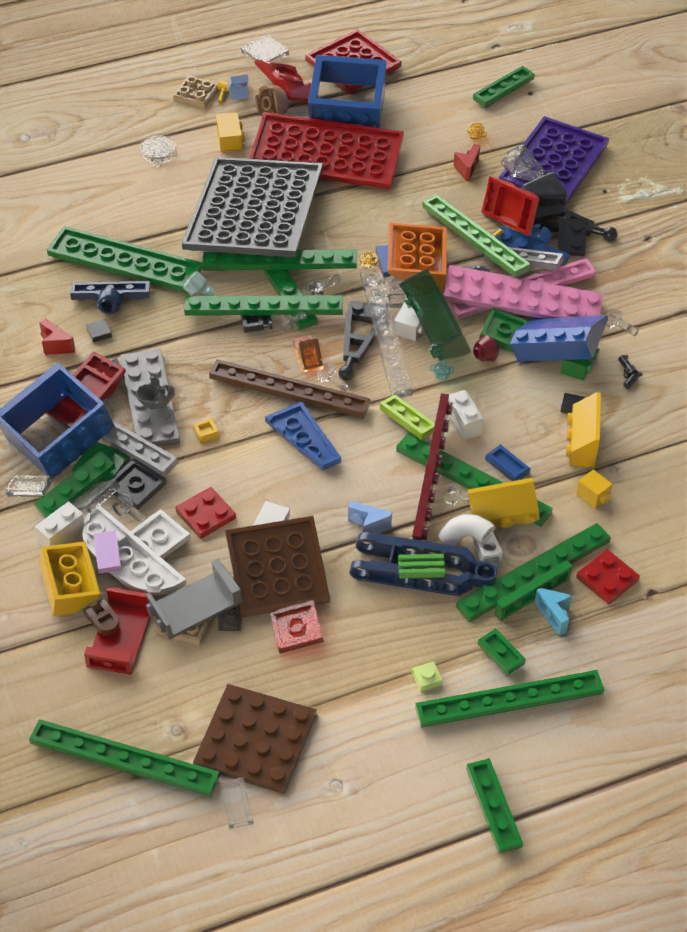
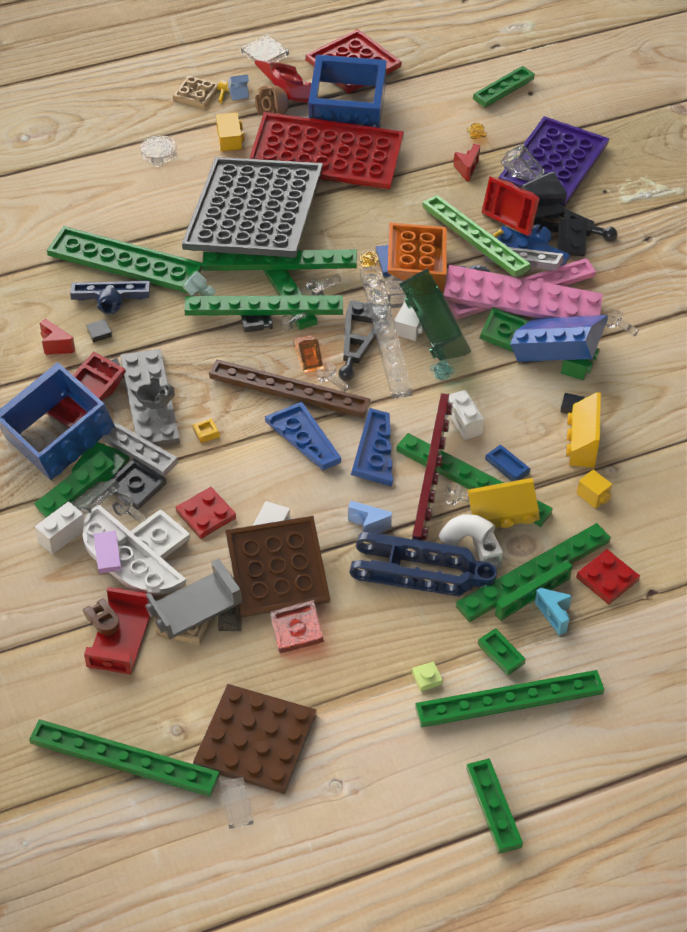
(28, 486): clear tile -> none
(68, 577): yellow slope -> none
(374, 450): none -> blue wing
(407, 416): lime plate -> none
(421, 562): bright green tile -> none
(486, 349): dark red cone -> none
(629, 371): black piece -> none

